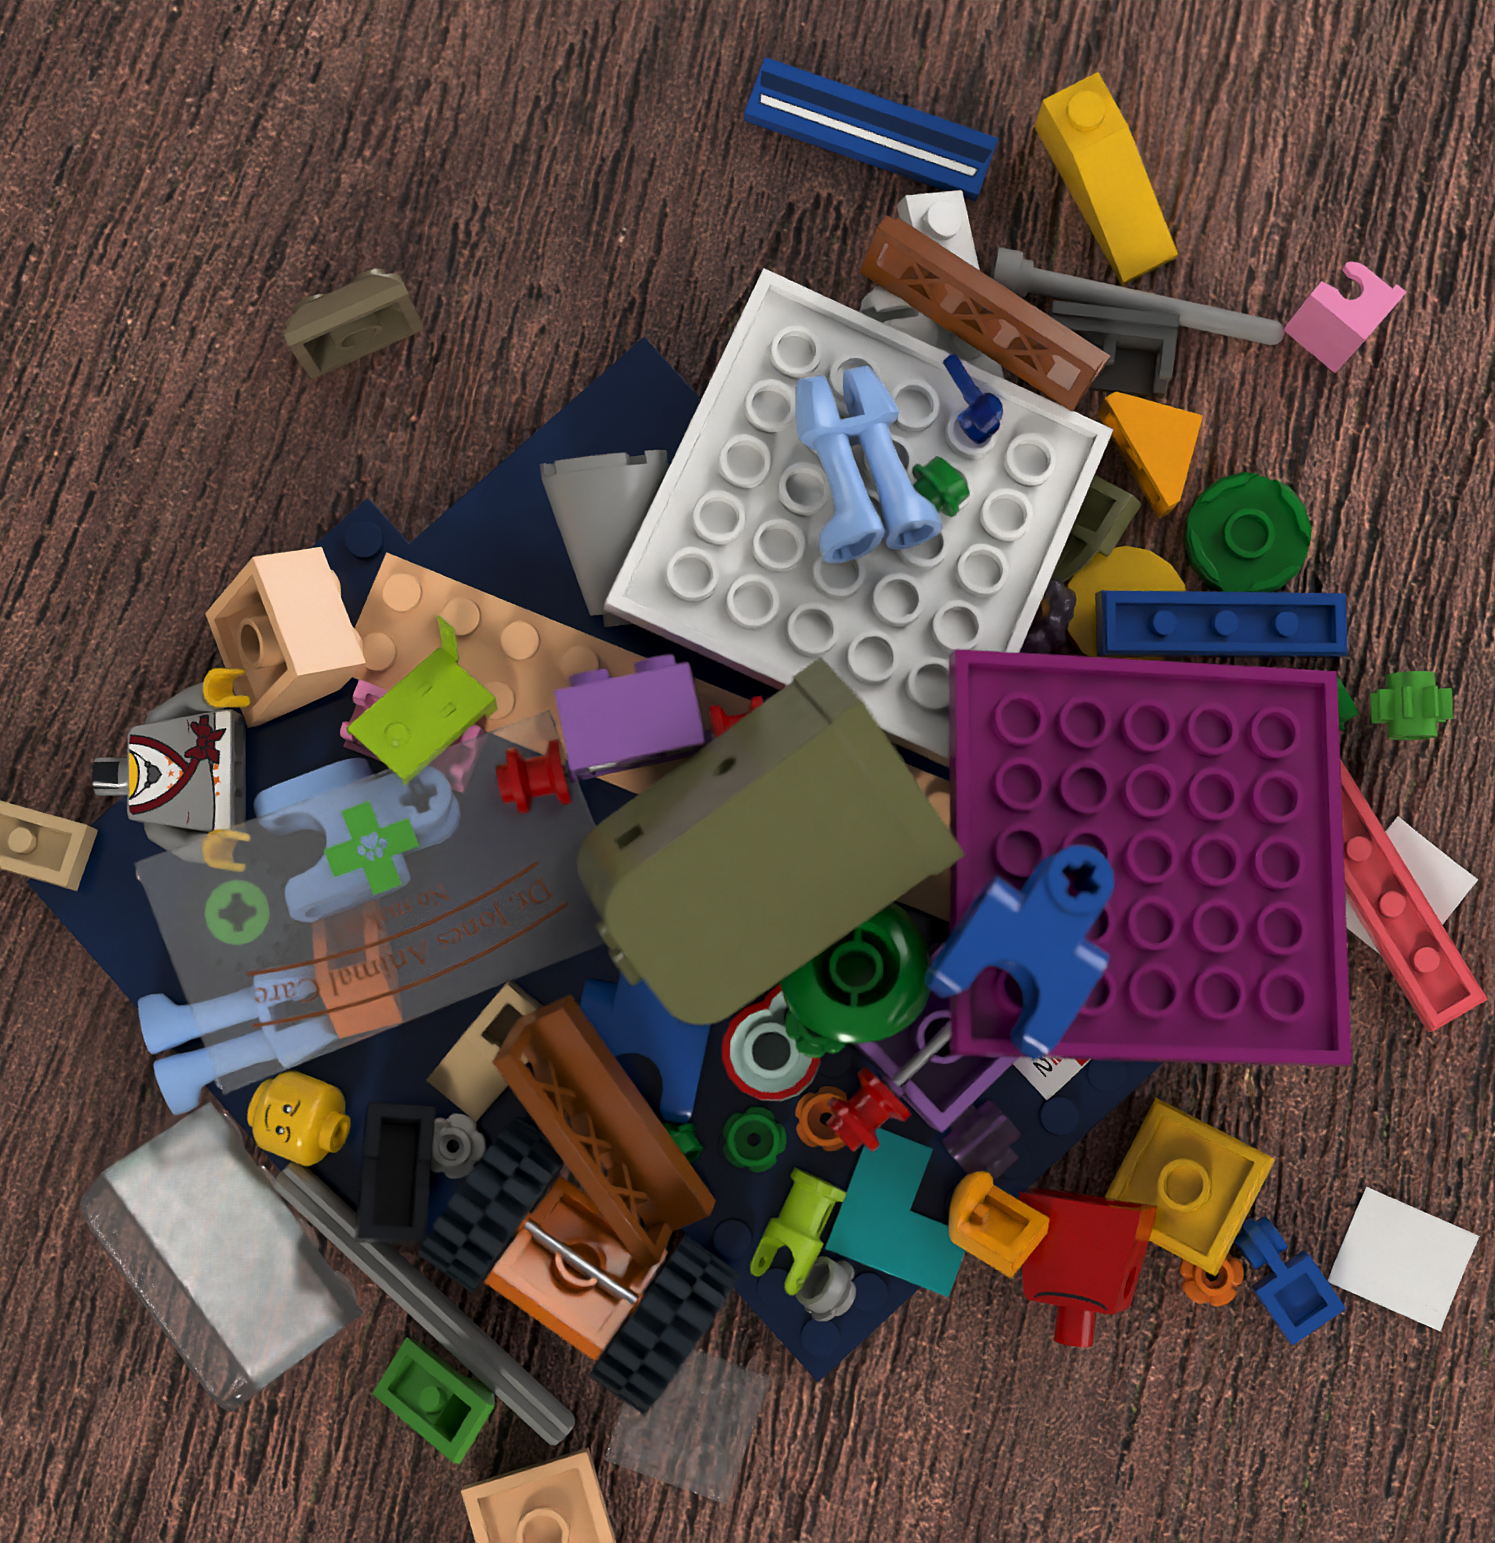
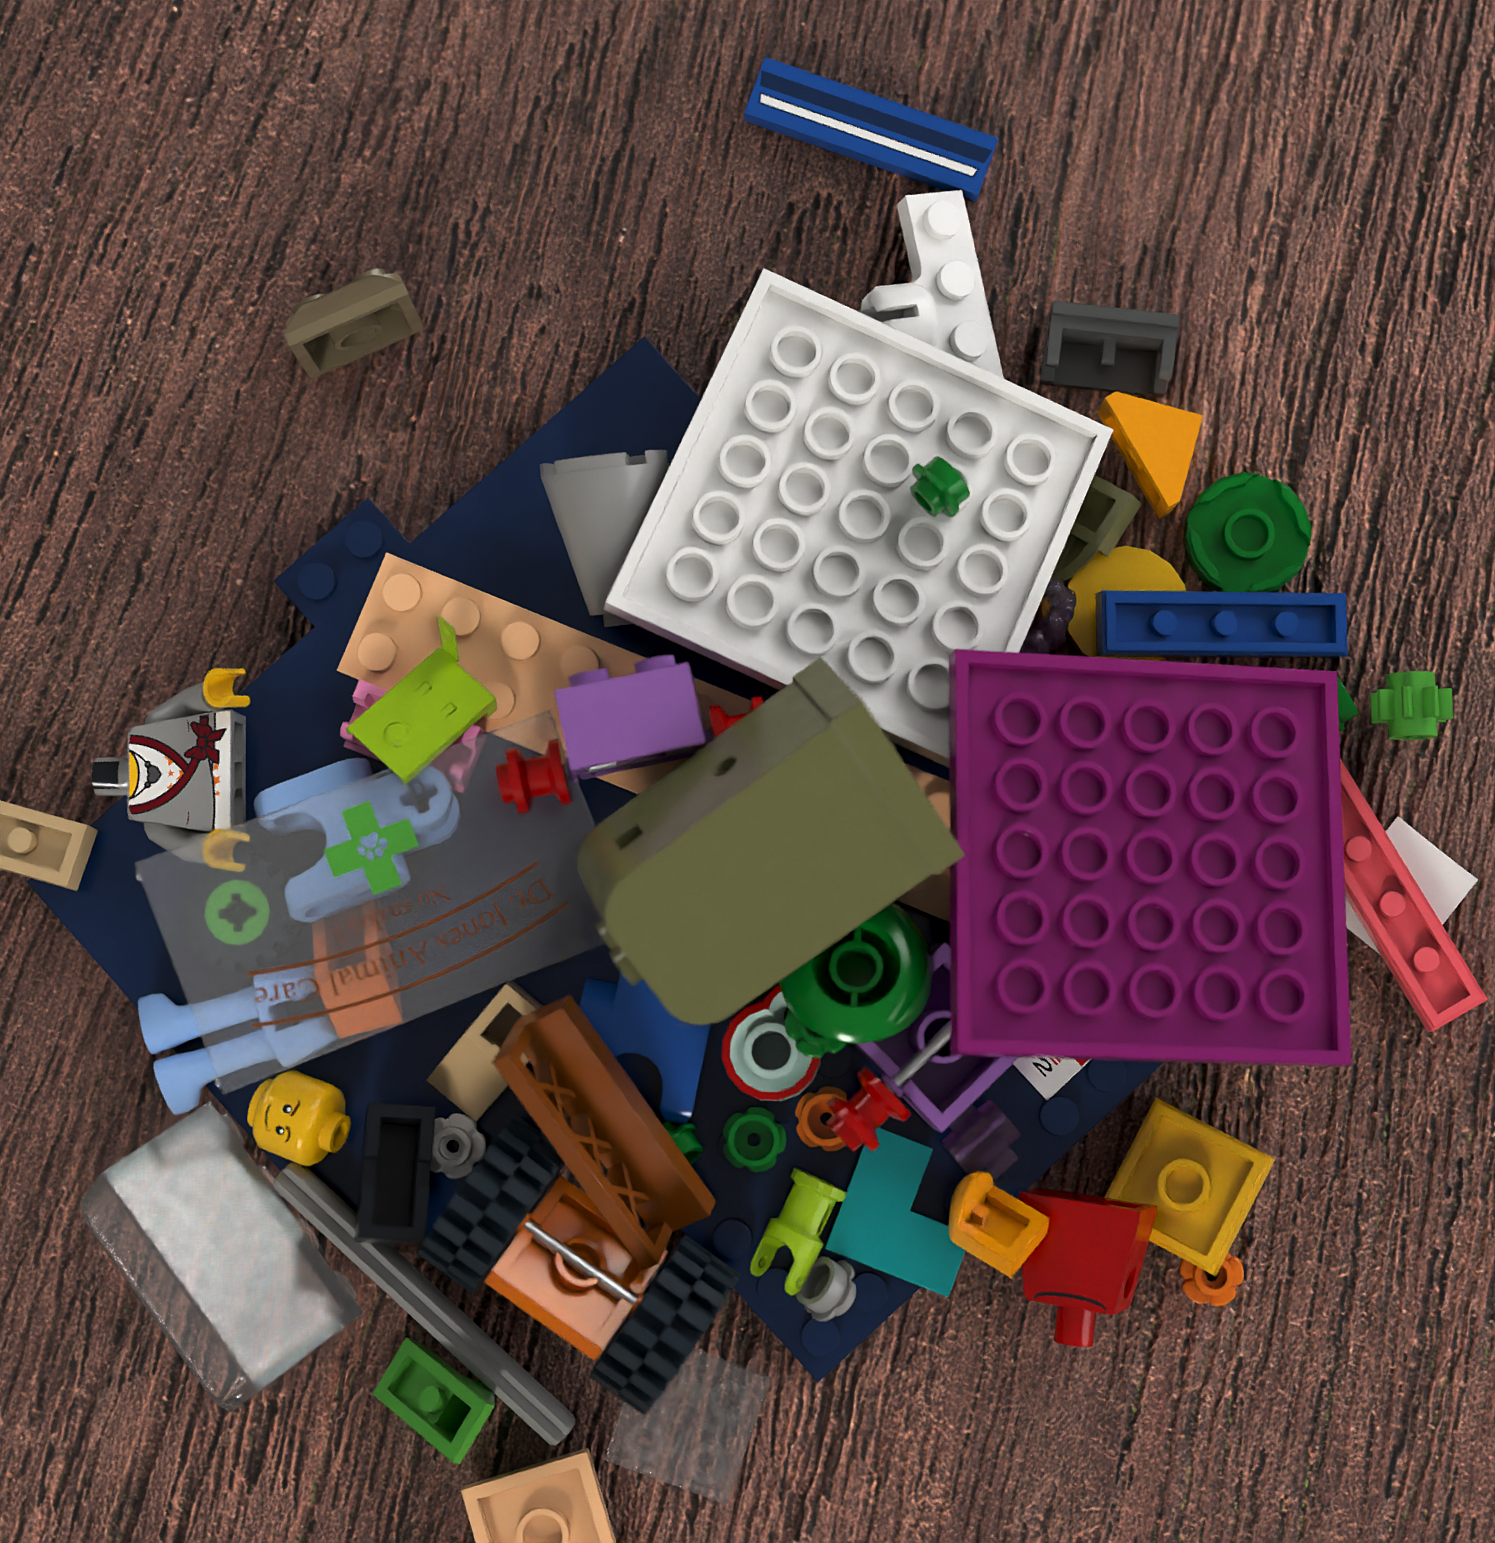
(287, 632): light nougat slope -> none
(855, 525): light blue piece -> none
(982, 312): dark orange fence -> none
(984, 411): clear blue hand -> none
(1021, 277): light grey piece -> none
(1037, 940): blue piece -> none
(1106, 176): yellow slope -> none
(1295, 1290): blue plate -> none
(1338, 326): bright pink hinge -> none
(1402, 1258): white sticker -> none

